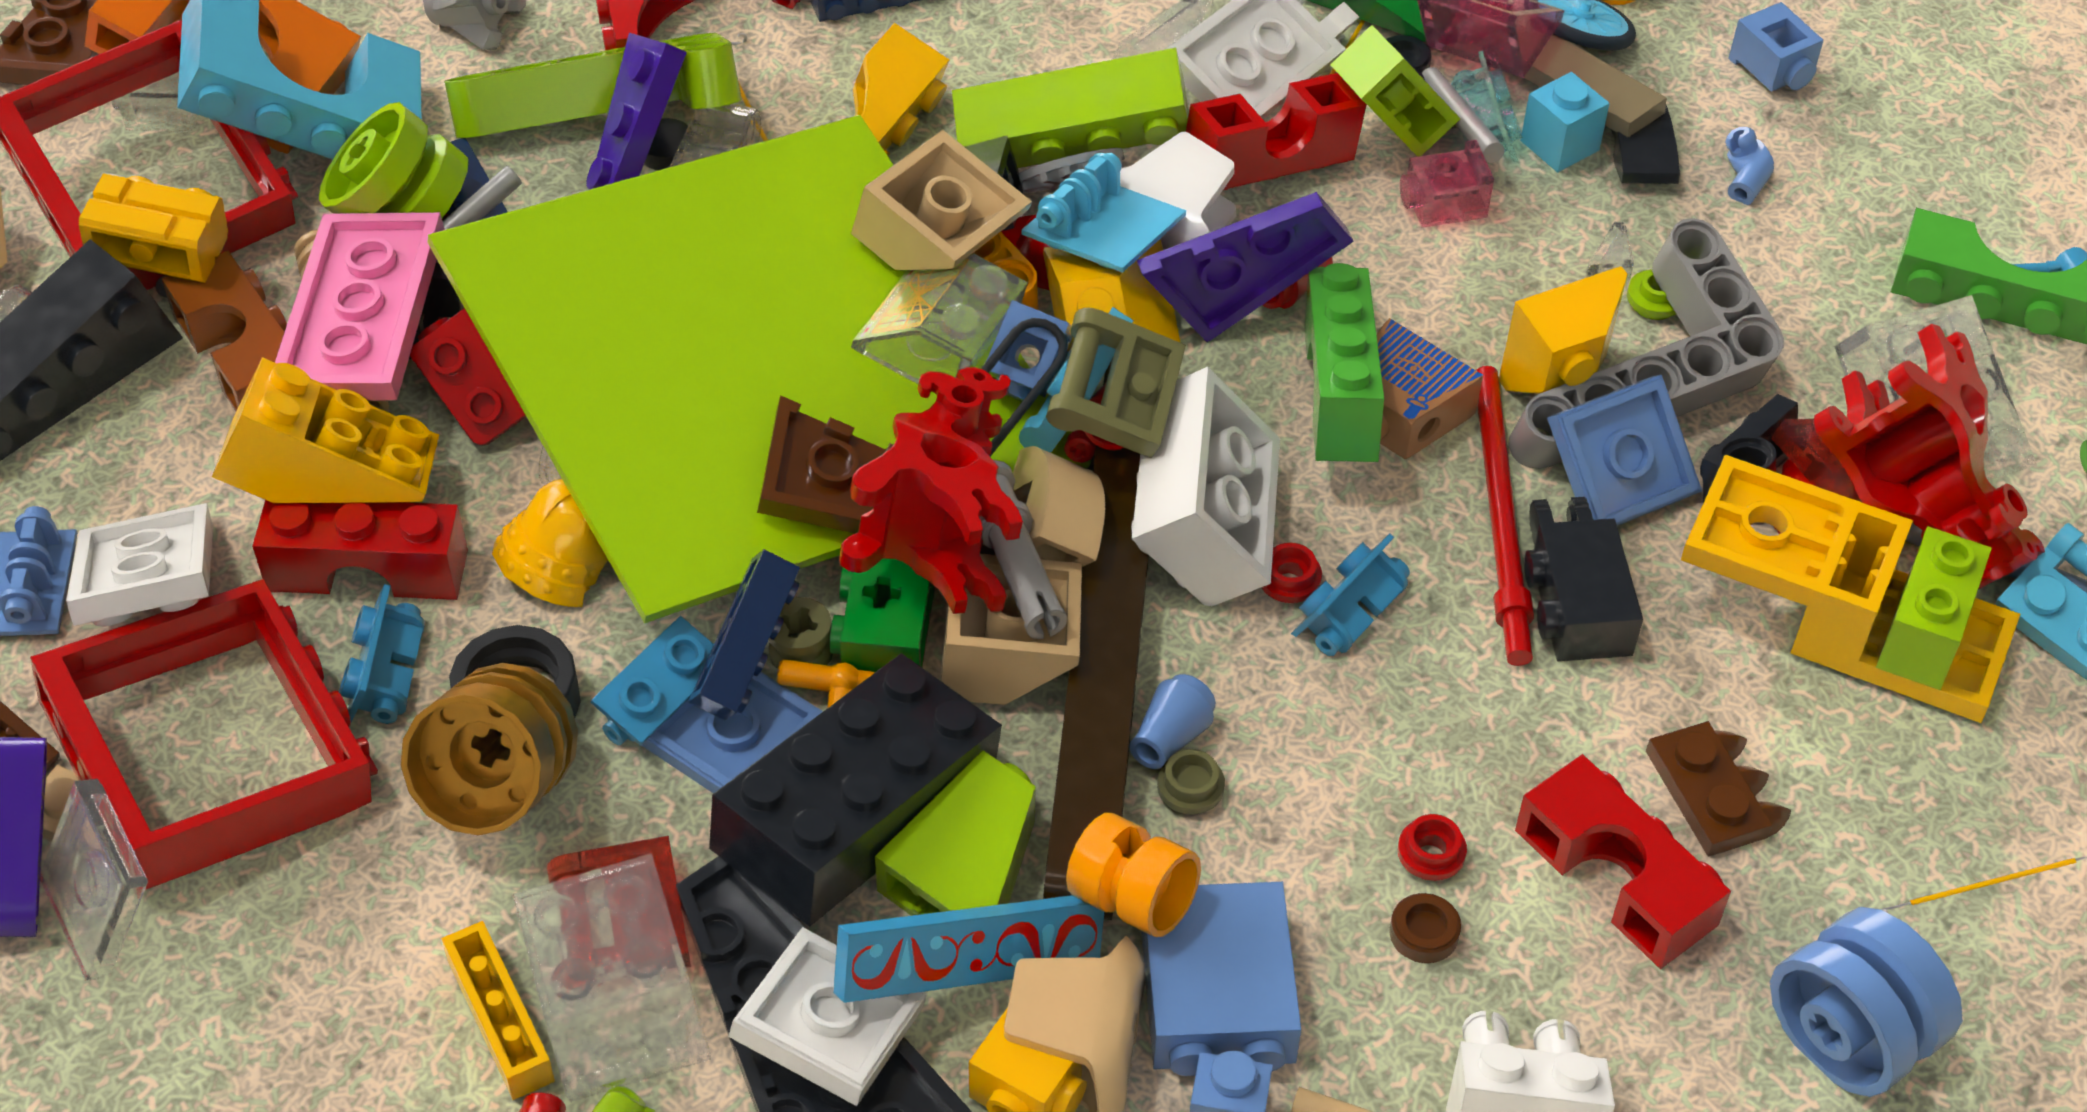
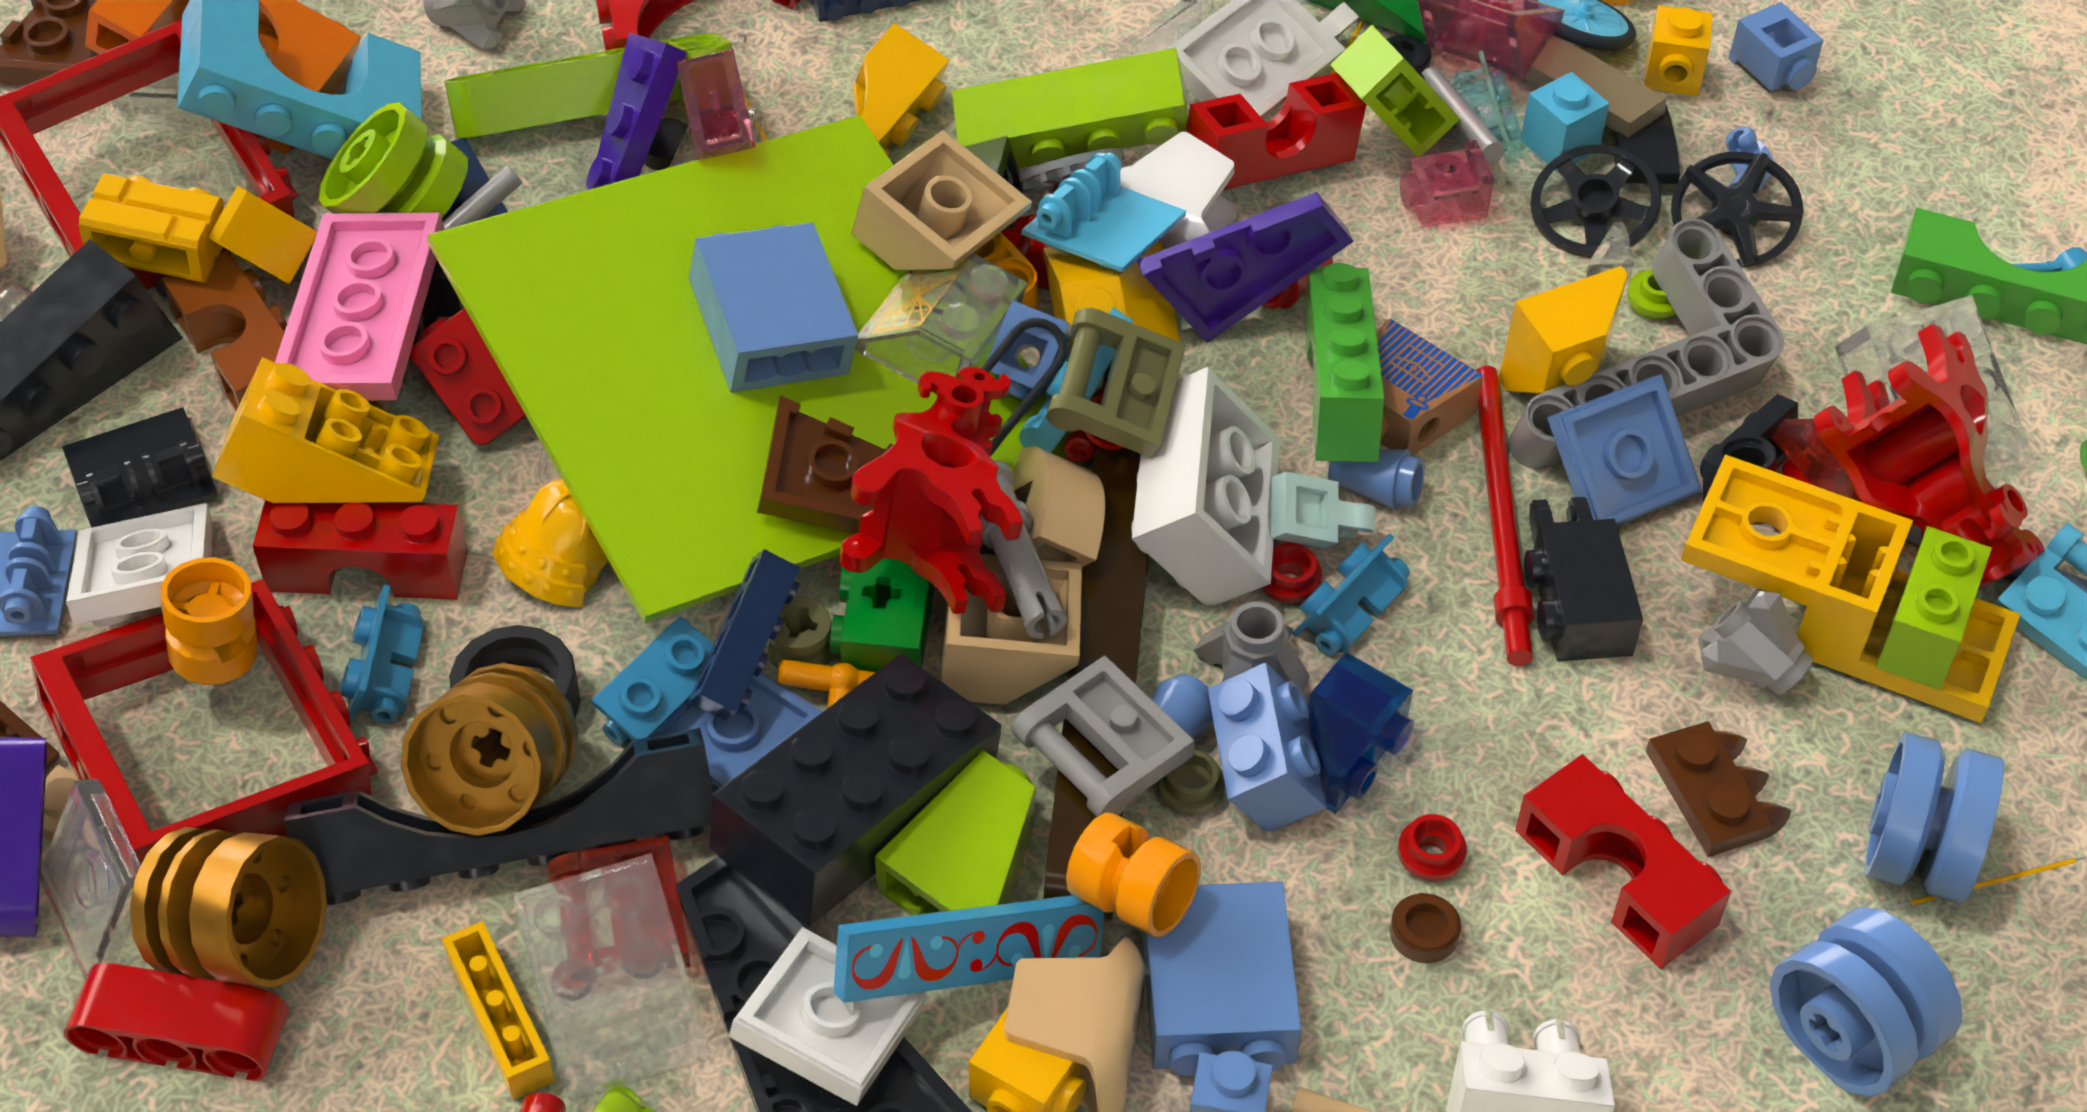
(140, 469): none -> black hinge
(177, 1018): none -> red beam
(209, 620): none -> light orange wheel
(228, 906): none -> pearl gold wheel
(263, 235): none -> yellow slope
(647, 791): none -> black arch
(715, 104): none -> clear pink slope
(772, 306): none -> medium blue brick
(1118, 723): none -> light grey plate
(1252, 638): none -> light grey rock
(1266, 748): none -> medium blue brick
(1310, 514): none -> light aqua plate
(1352, 723): none -> clear blue slope
(1391, 481): none -> medium blue cone
(1595, 199): none -> black wheel
(1680, 39): none -> yellow brick
(1738, 207): none -> black wheel
(1756, 644): none -> light grey rock
(1945, 820): none -> medium blue wheel

